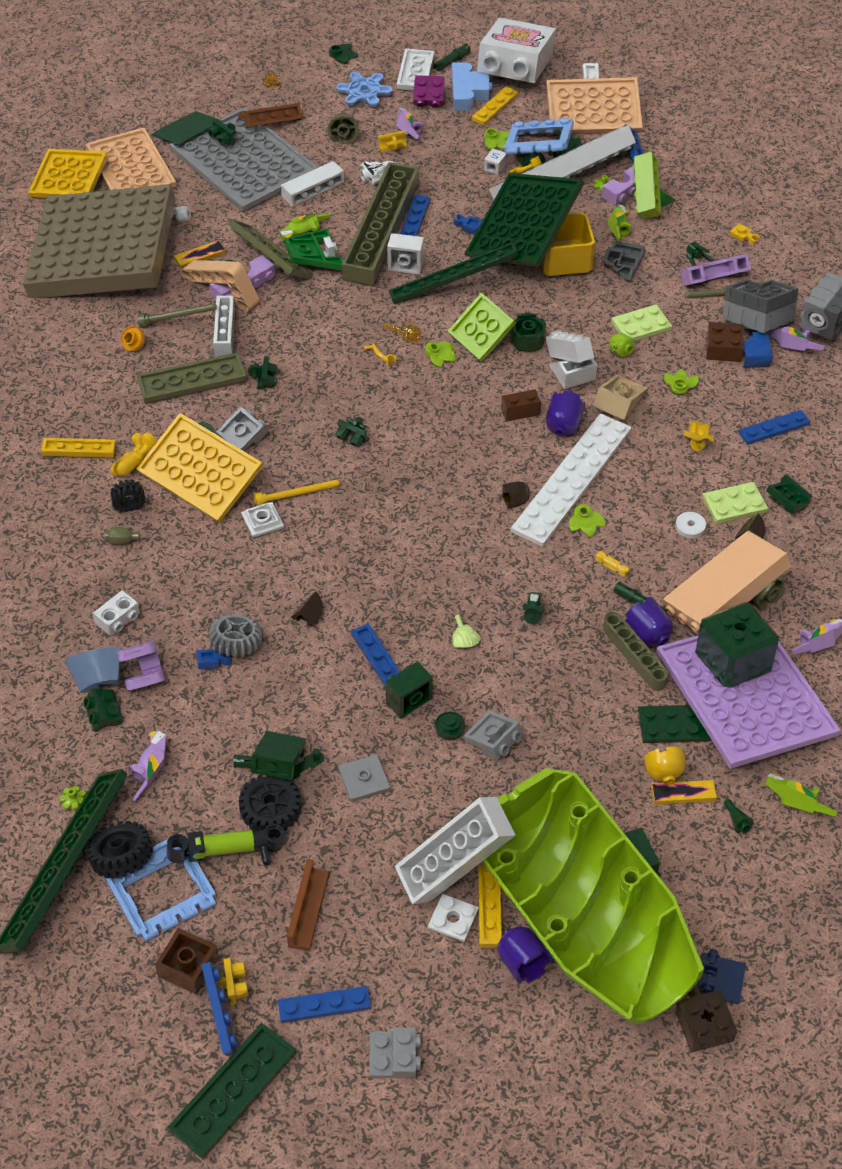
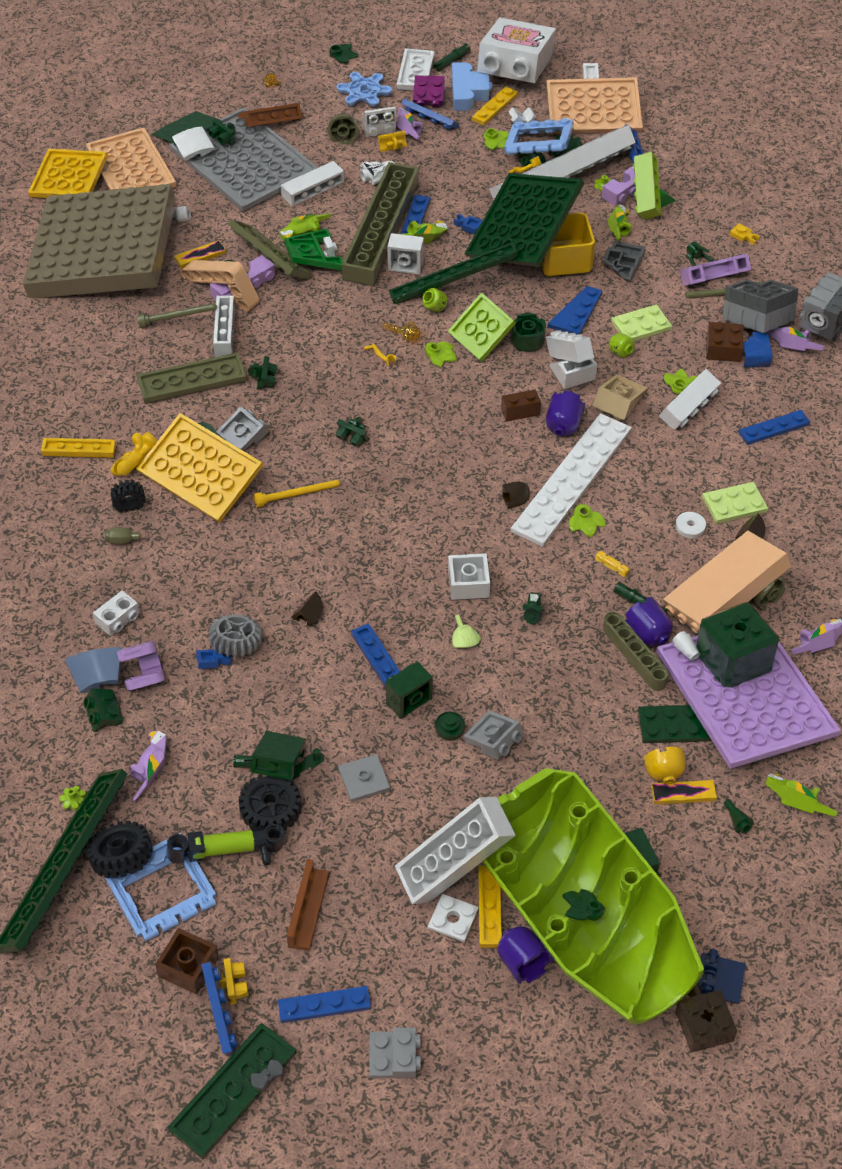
(132, 339): light orange plate -> none
(193, 142): none -> white slope
(261, 1079): none -> dark grey piece
(262, 526): white piece -> none
(379, 121): none -> white slope
(426, 230): none -> lime animal
(434, 300): none -> lime head
(435, 117): none -> plate
(468, 576): none -> white brick
(495, 161): white brick -> none
(525, 117): none -> white bracket
(576, 312): none -> blue wing
(583, 905): none -> dark green plate
(686, 645): none -> white cone
(690, 399): none -> white brick
(698, 433): yellow hips -> none
(790, 494): dark green bracket -> none

